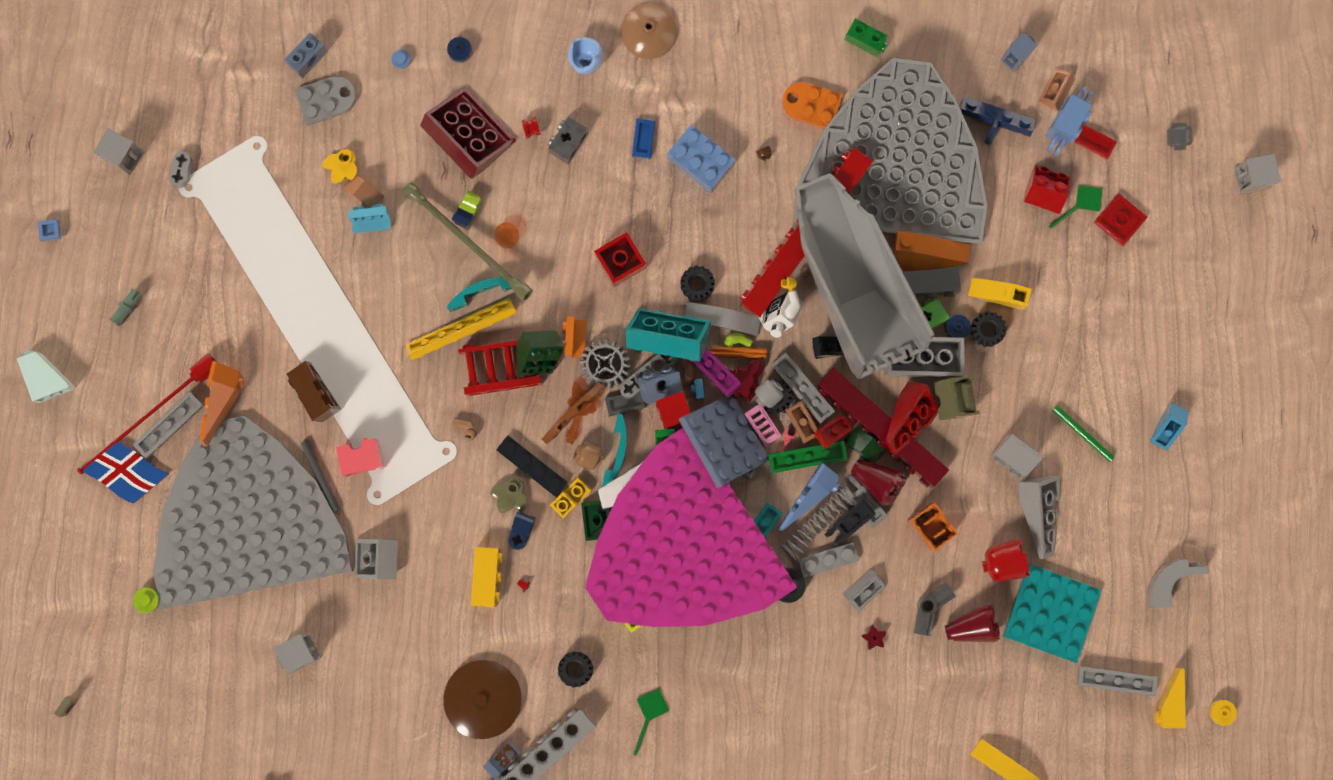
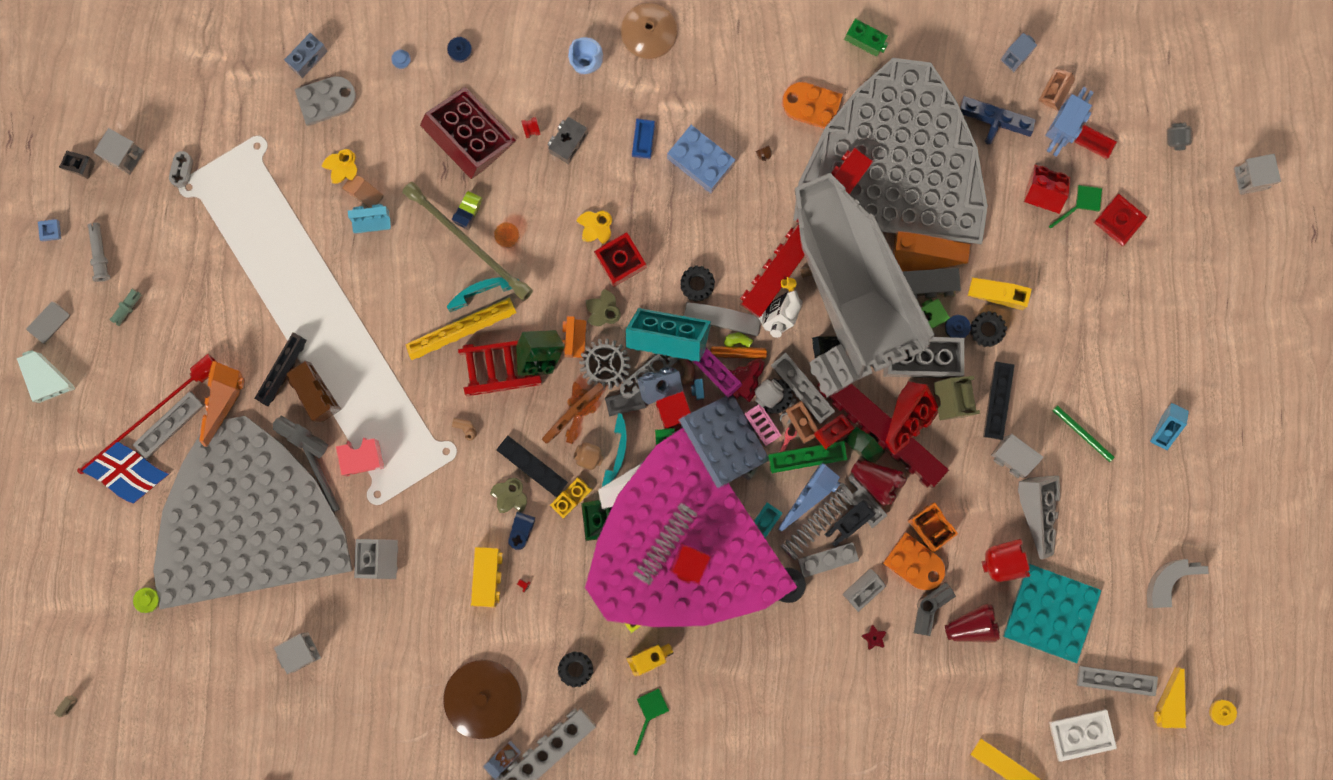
(48, 322): none -> light grey slope
(77, 163): none -> black slope
(98, 262): none -> light grey pin
(281, 367): none -> black plate
(300, 436): none -> dark grey piece
(593, 228): none -> yellow plate
(601, 307): none -> olive plate
(642, 663): none -> yellow torso
(680, 507): none -> light grey piece
(689, 564): none -> red piece
(833, 370): none -> light grey plate
(914, 562): none -> orange plate
(998, 400): none -> black plate
(1082, 735): none -> white plate

